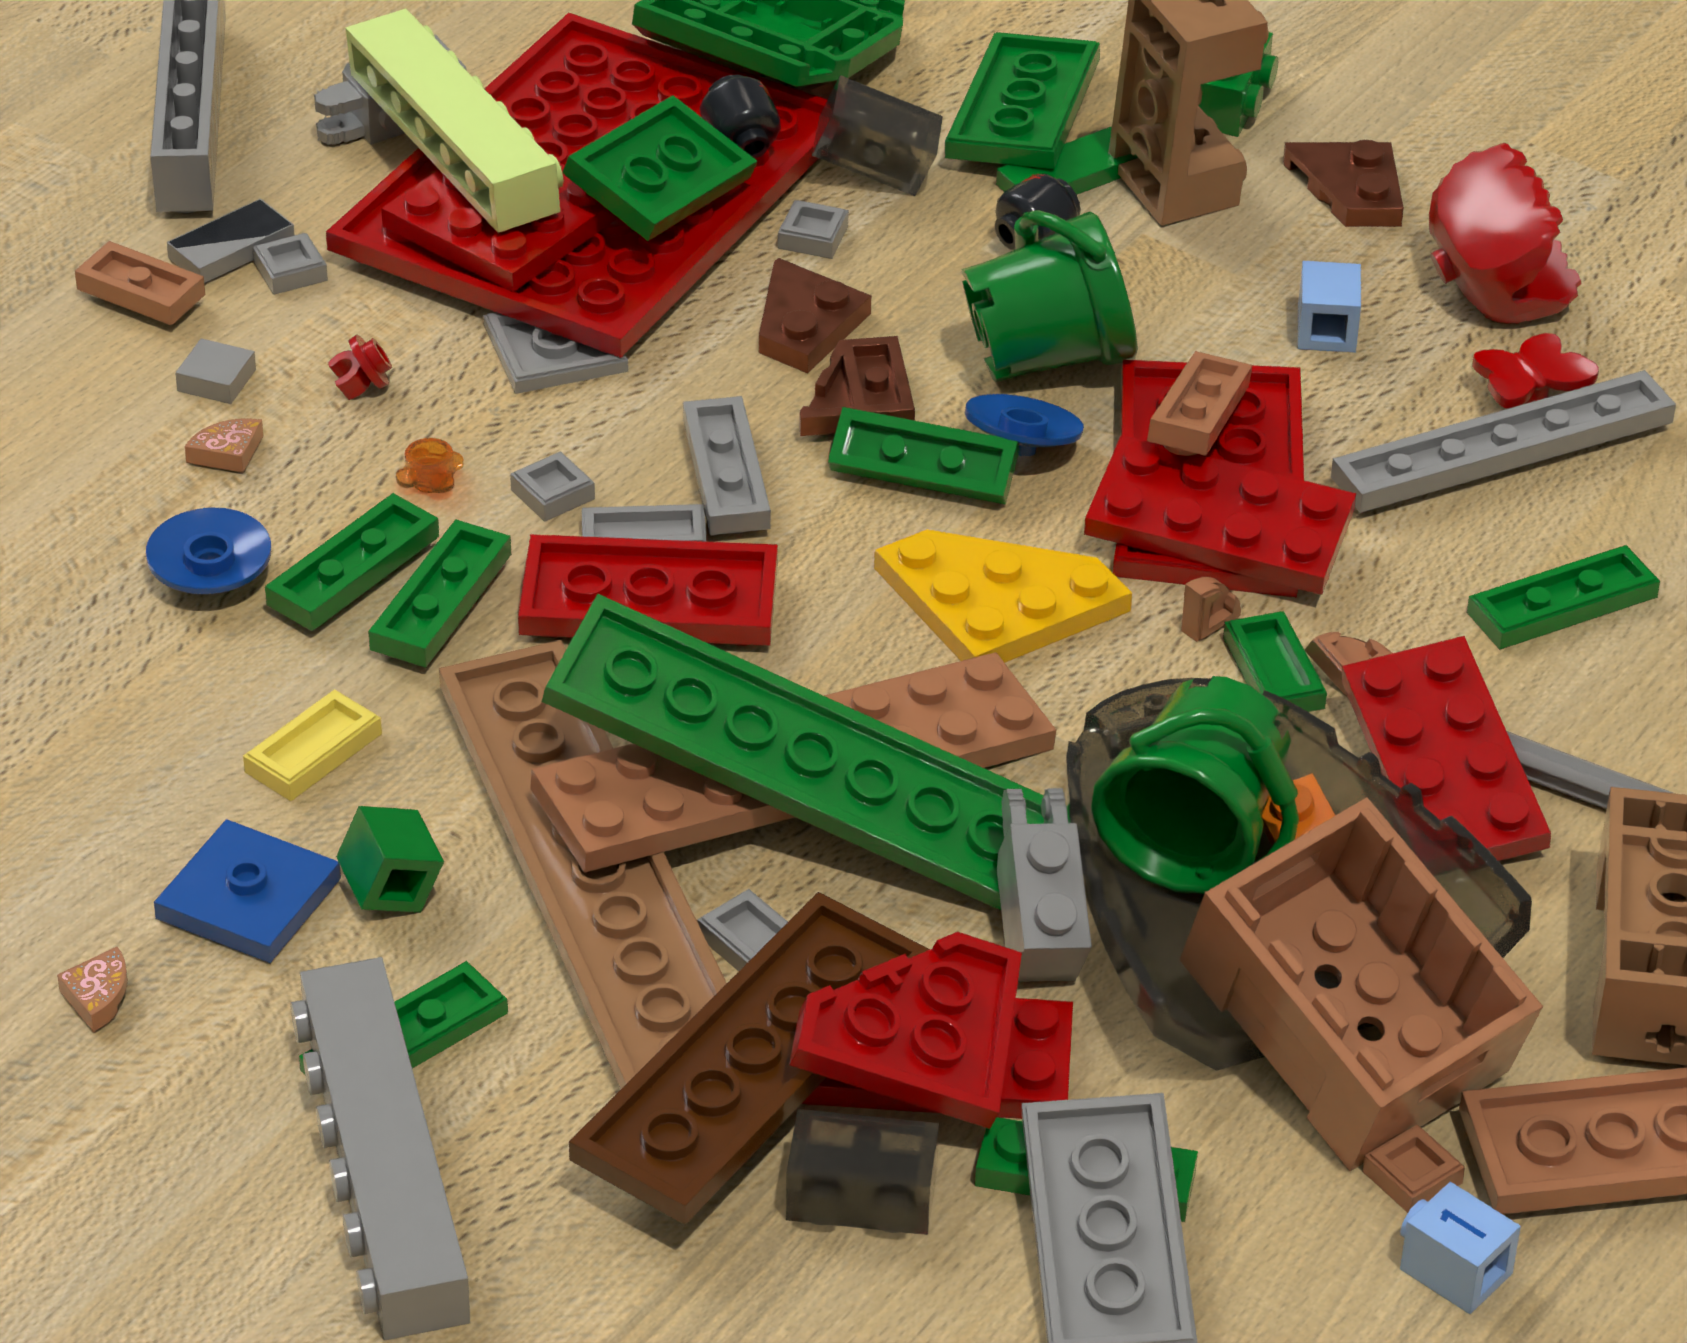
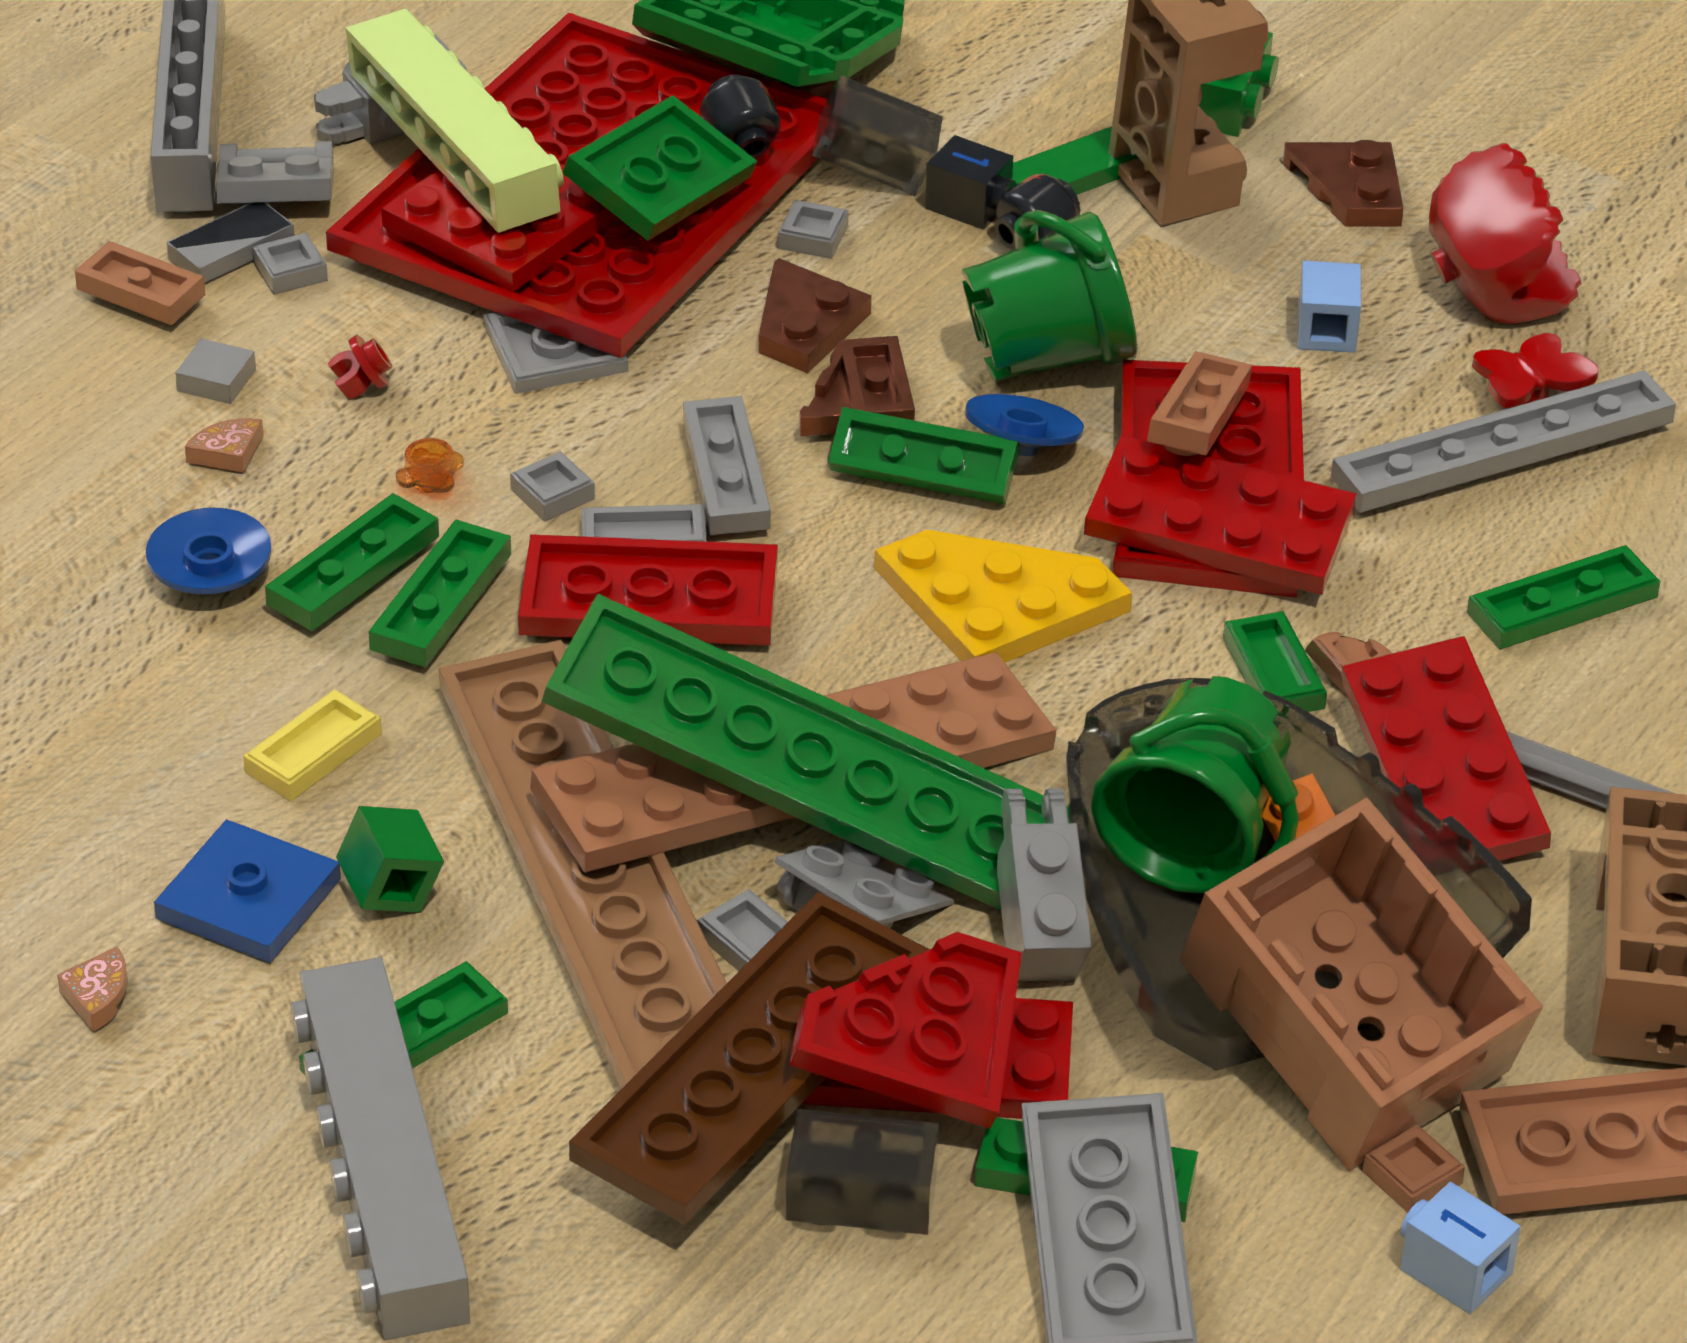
(275, 174): none -> light grey plate
(858, 881): none -> light grey hinge
(967, 181): none -> black brick
(1023, 100): green tile -> none
(1207, 607): nougat tile -> none

